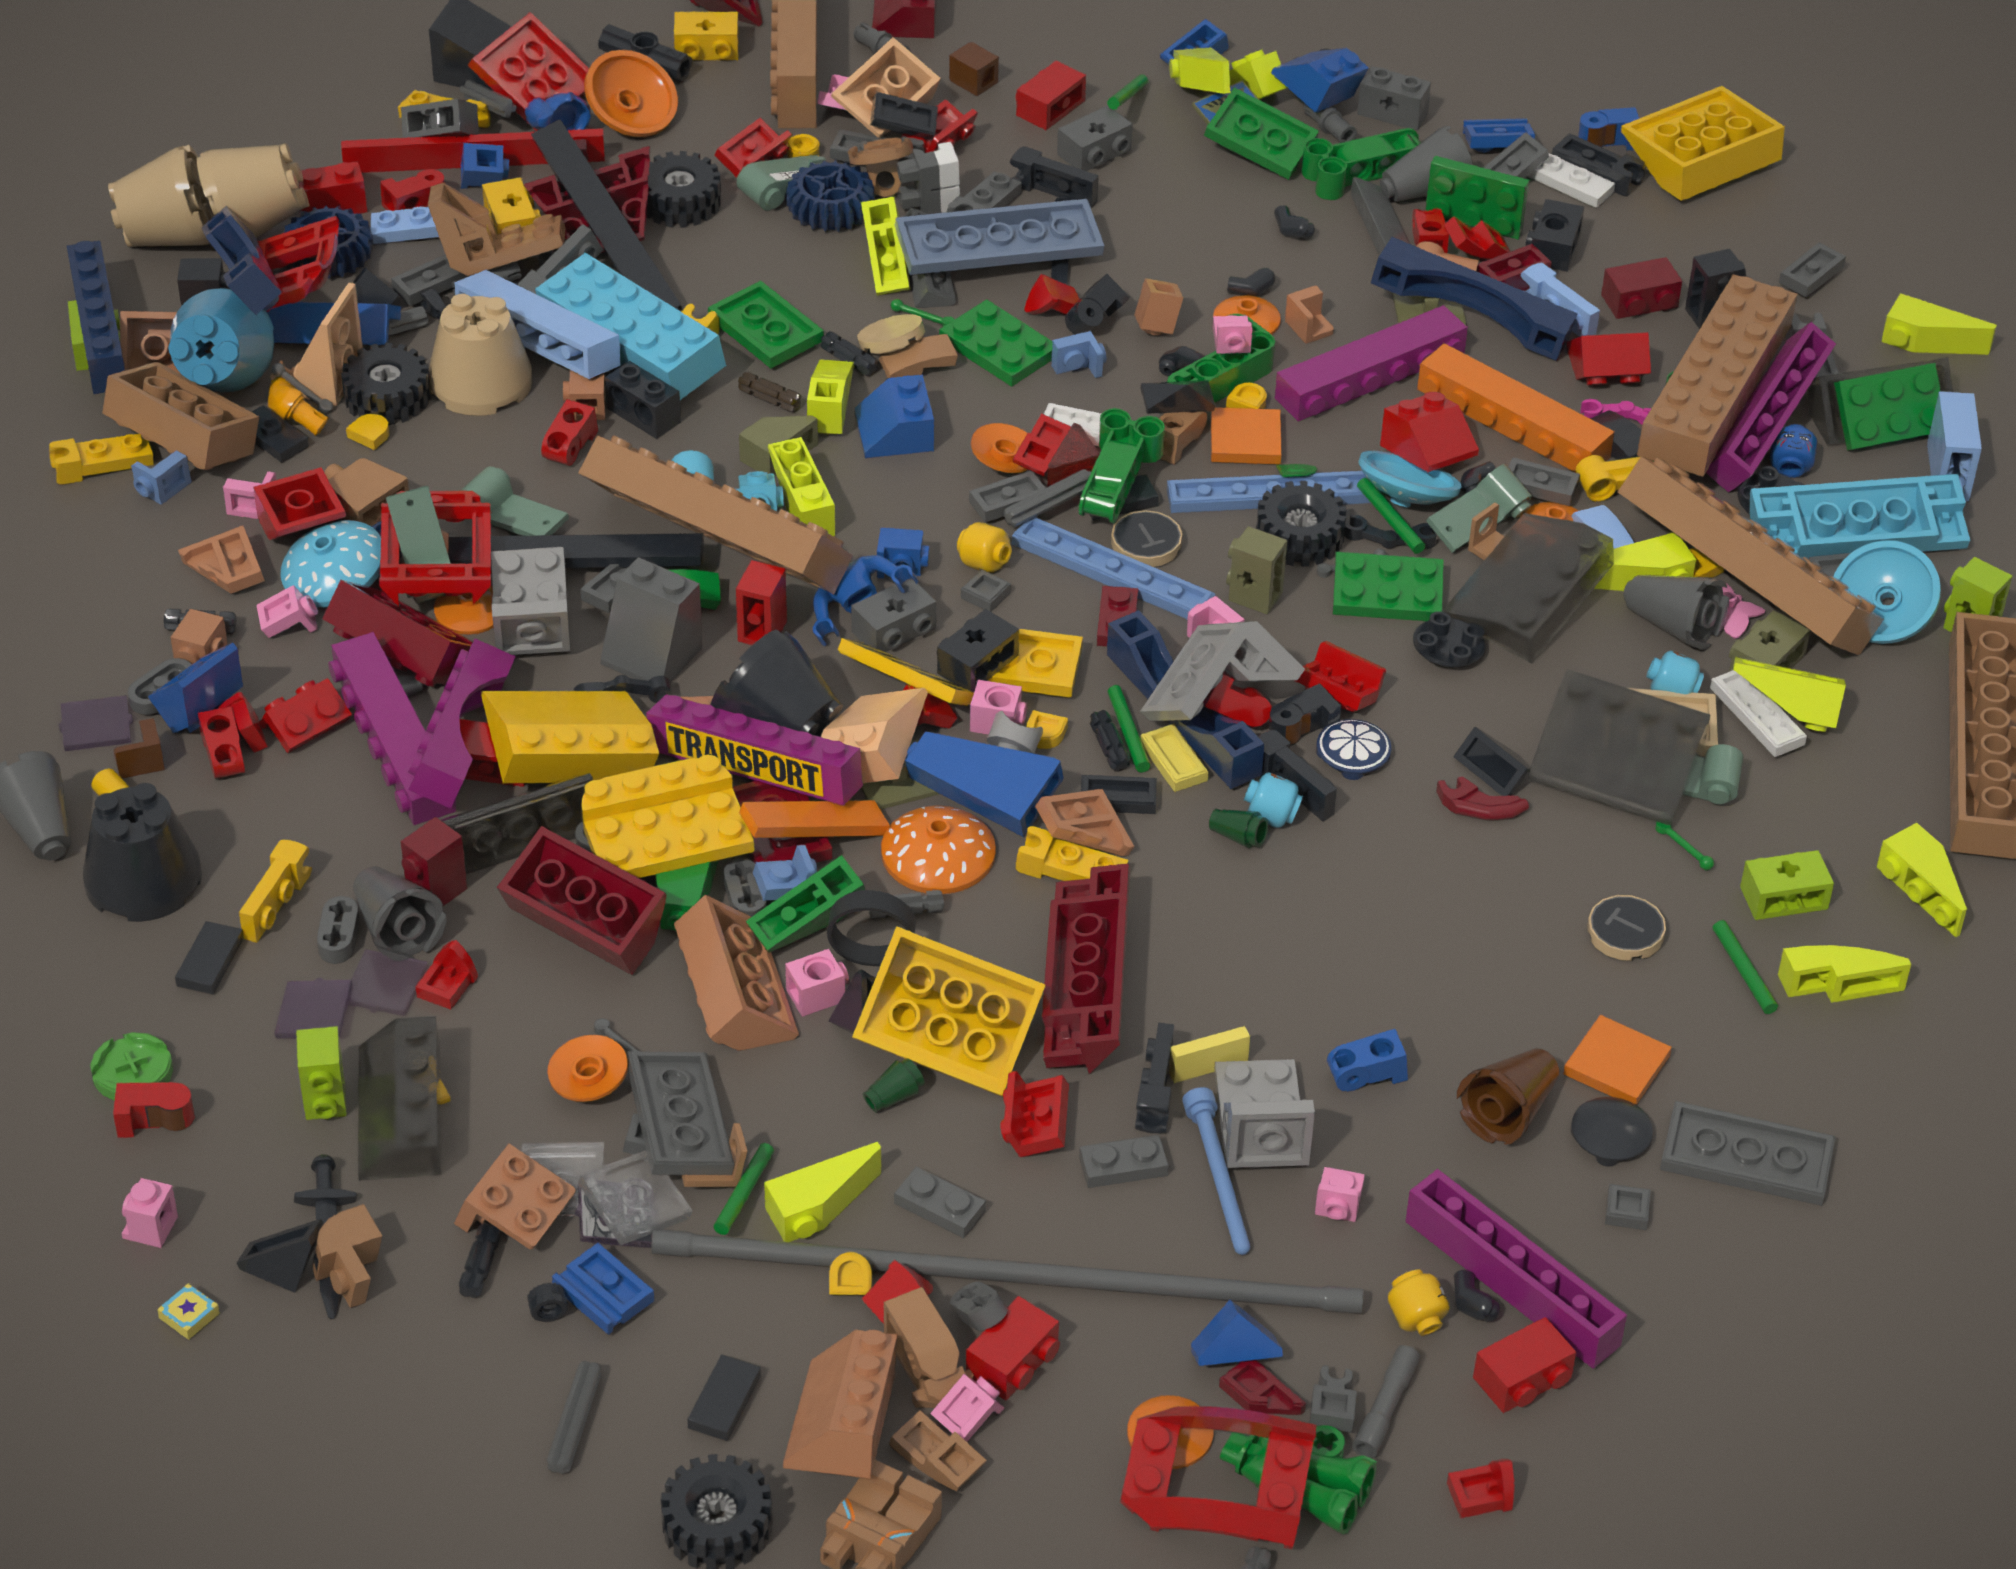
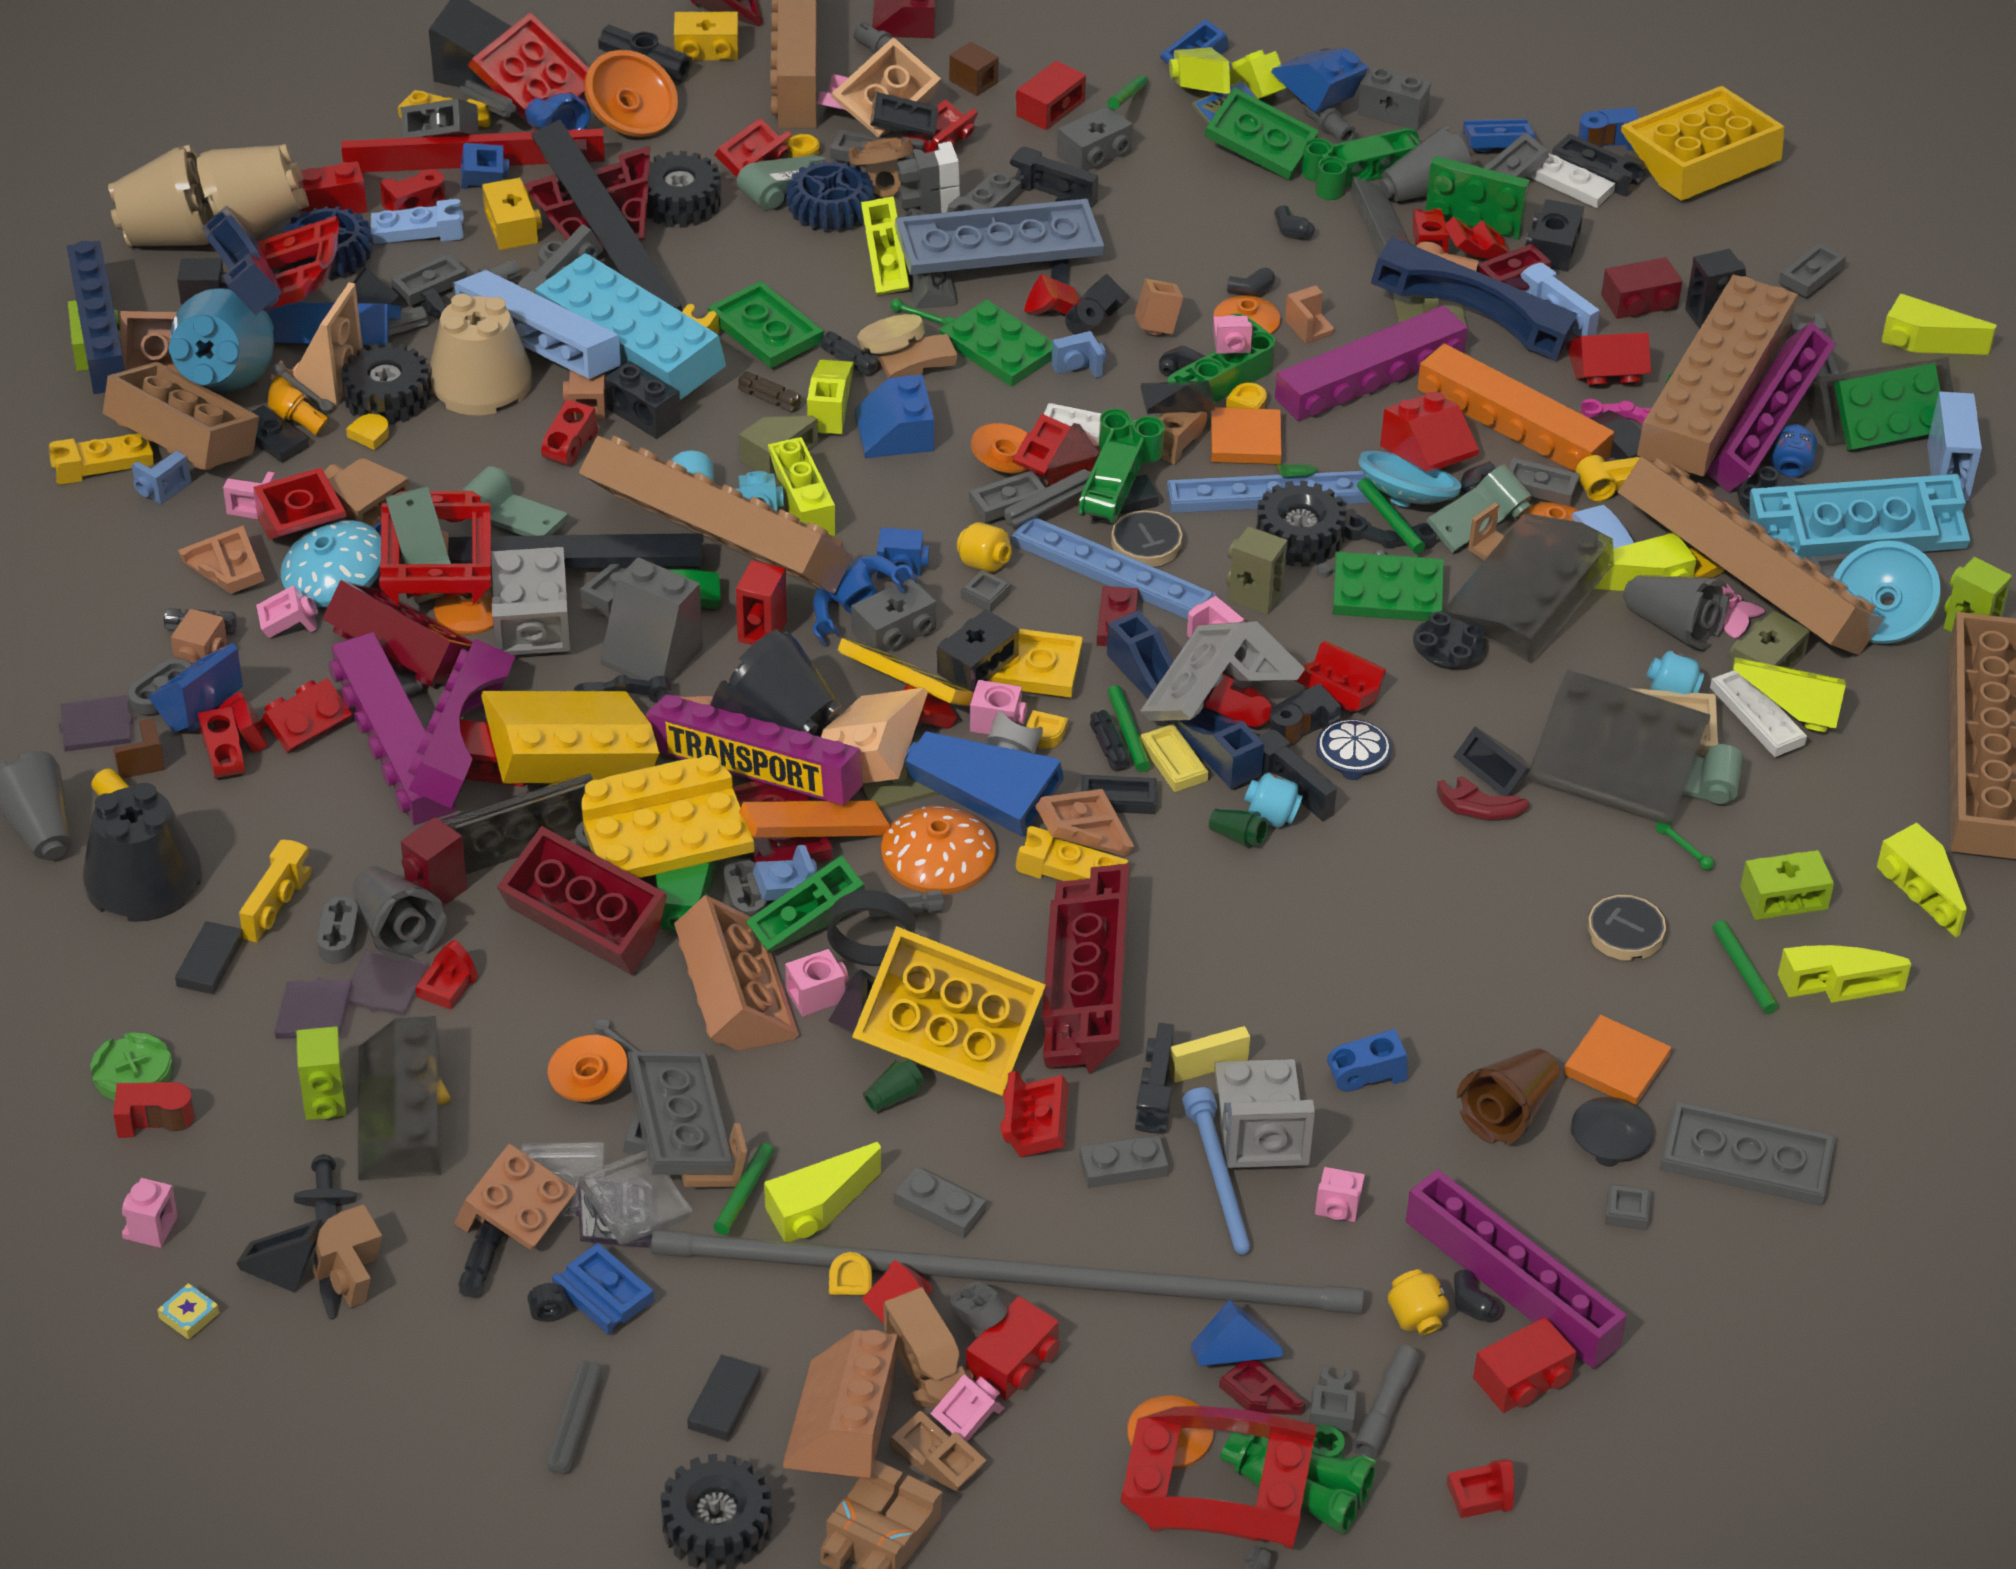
(472, 239): medium nougat bracket -> none

